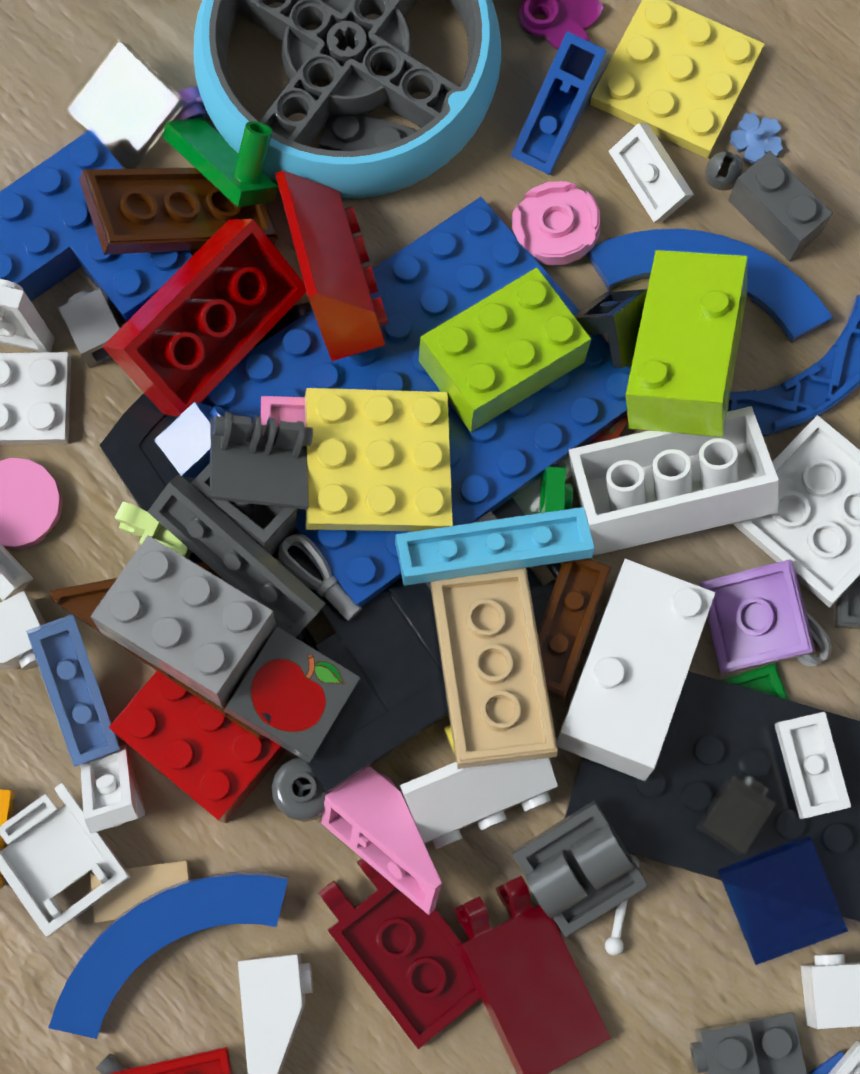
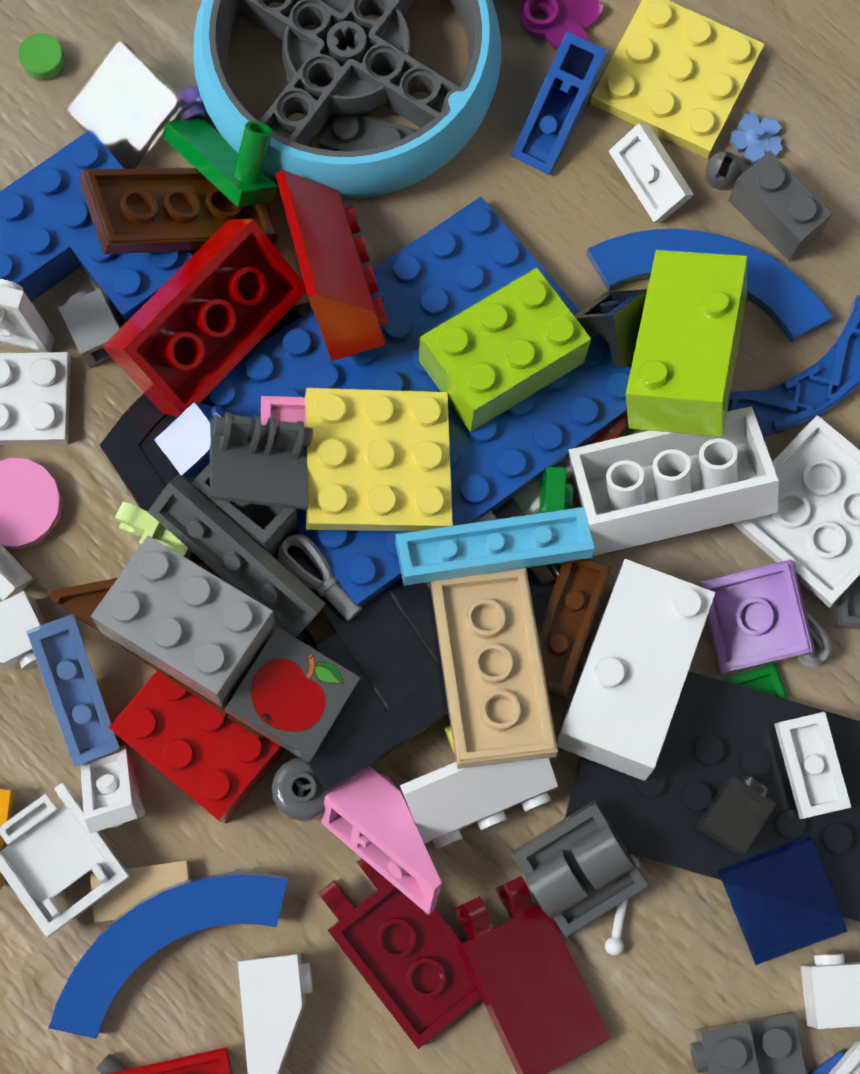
(41, 56): none -> bright green tile
(557, 222): bright pink tile -> none

